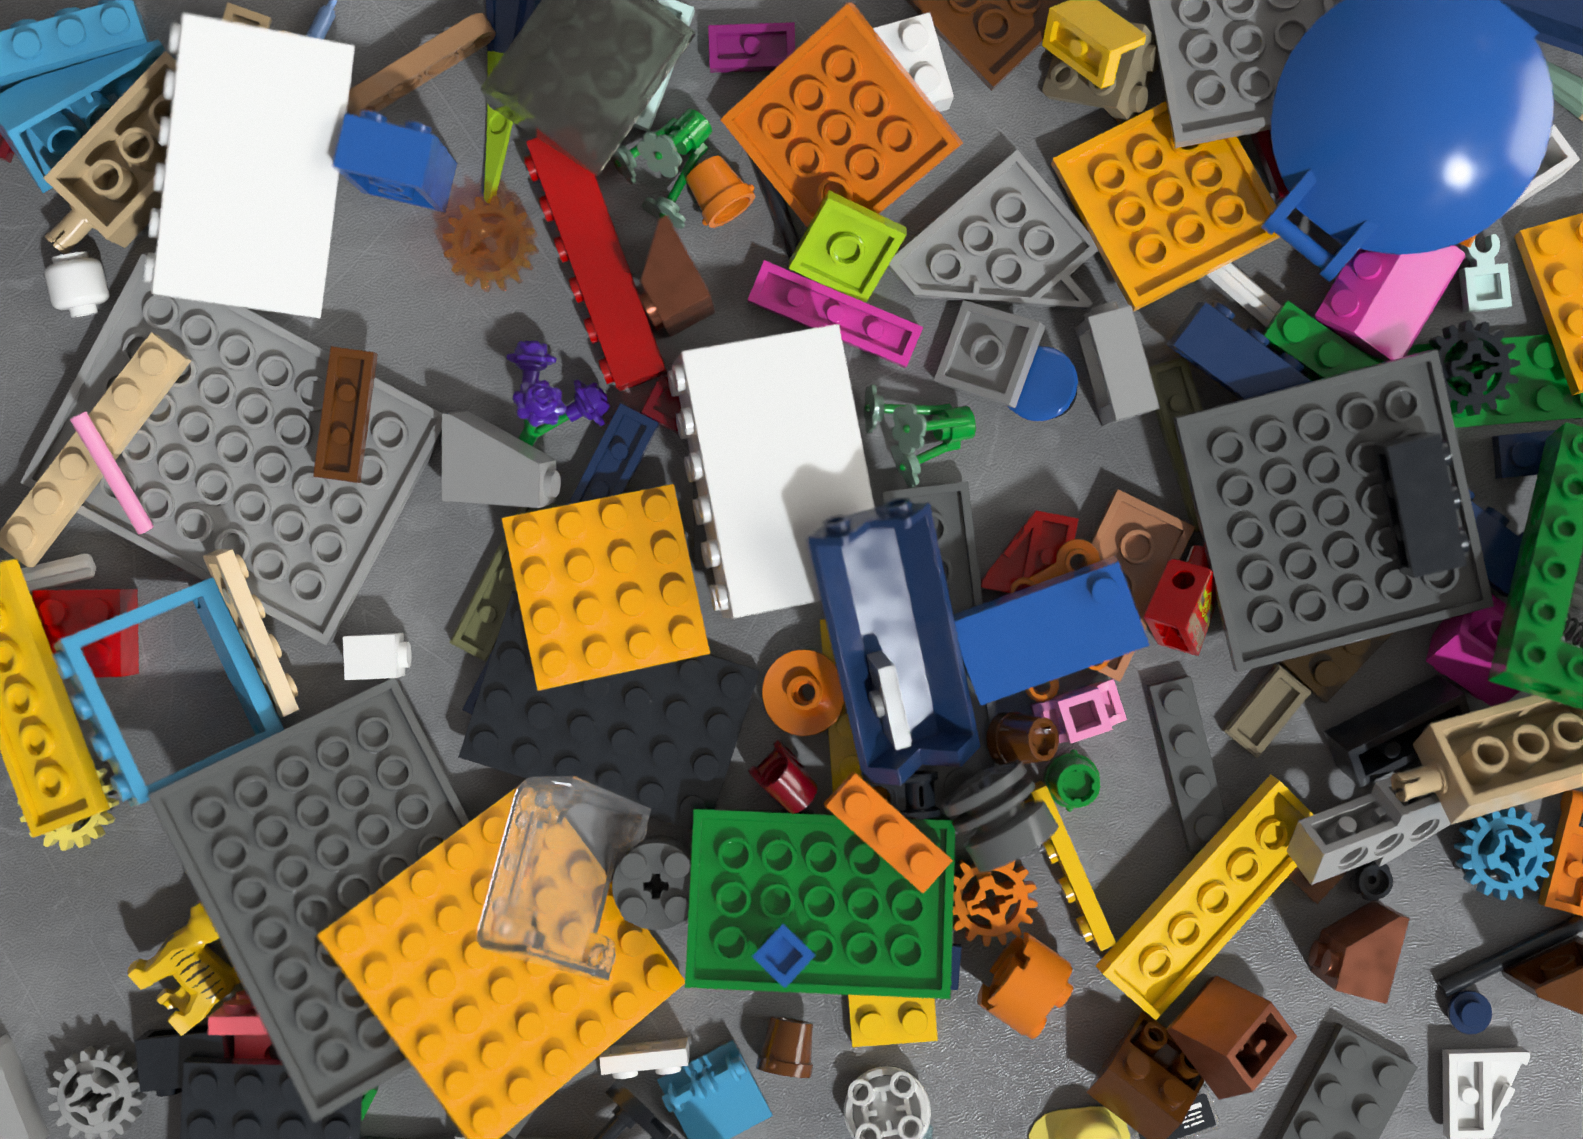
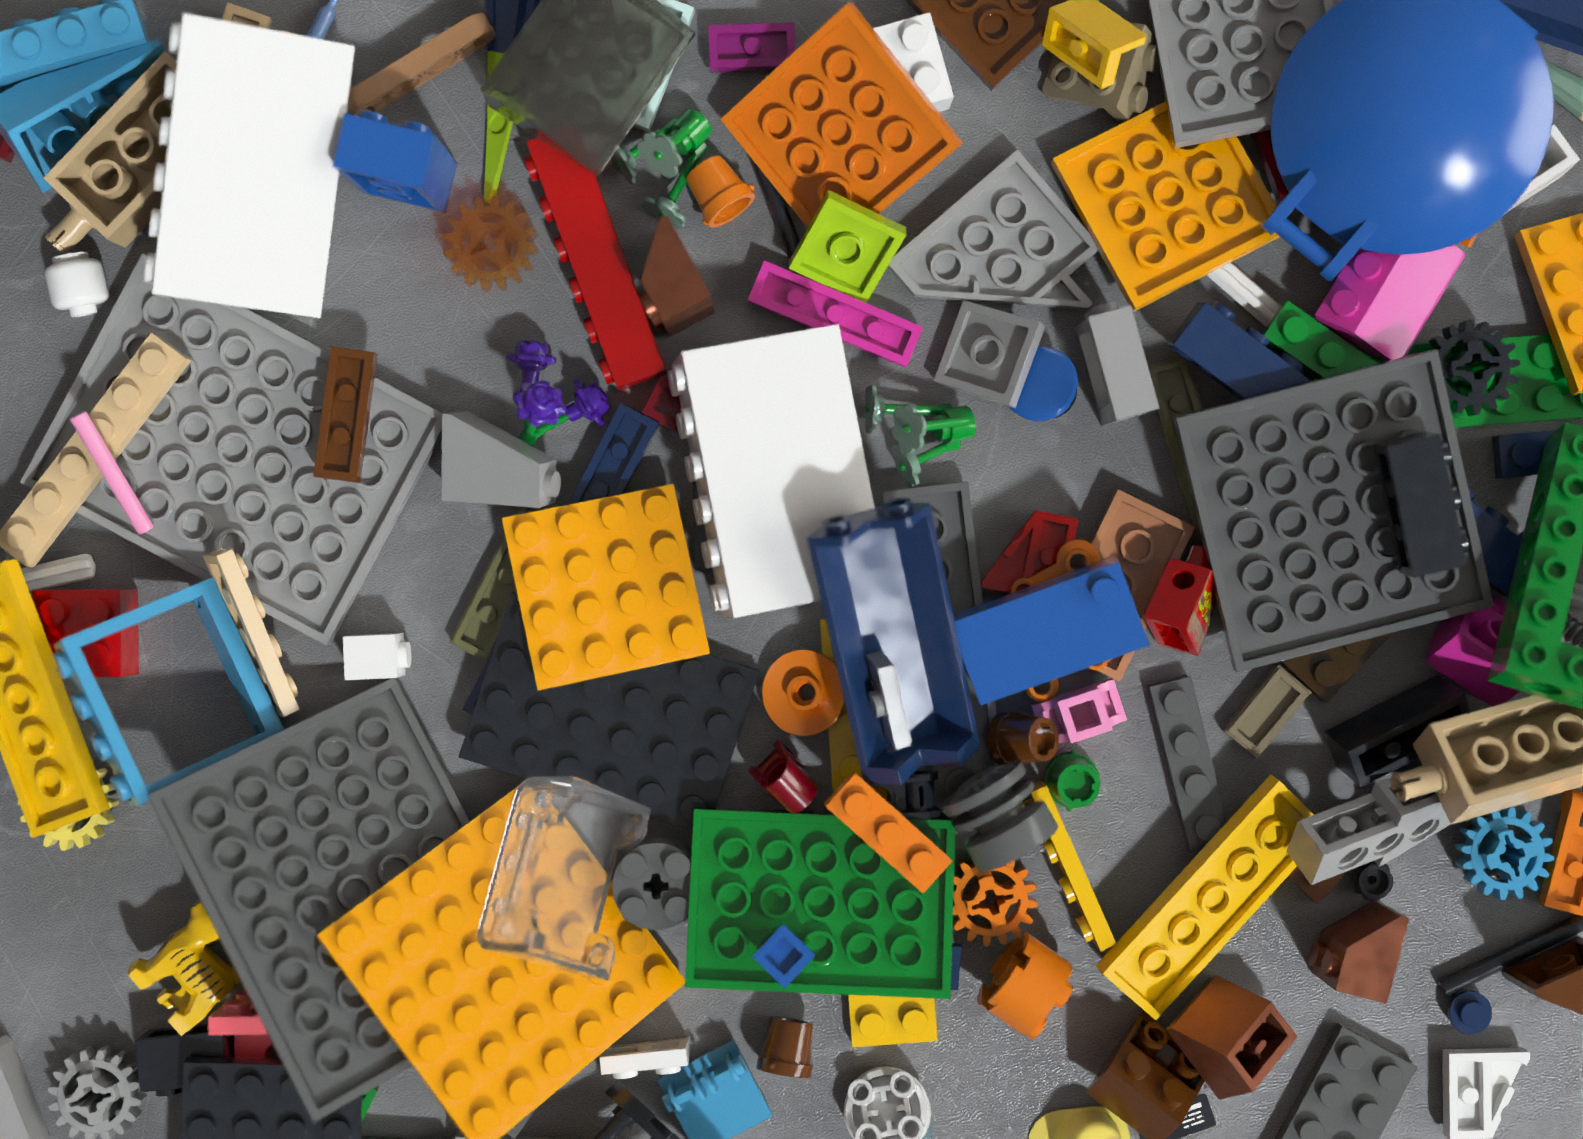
(1484, 283): light aqua plate -> none

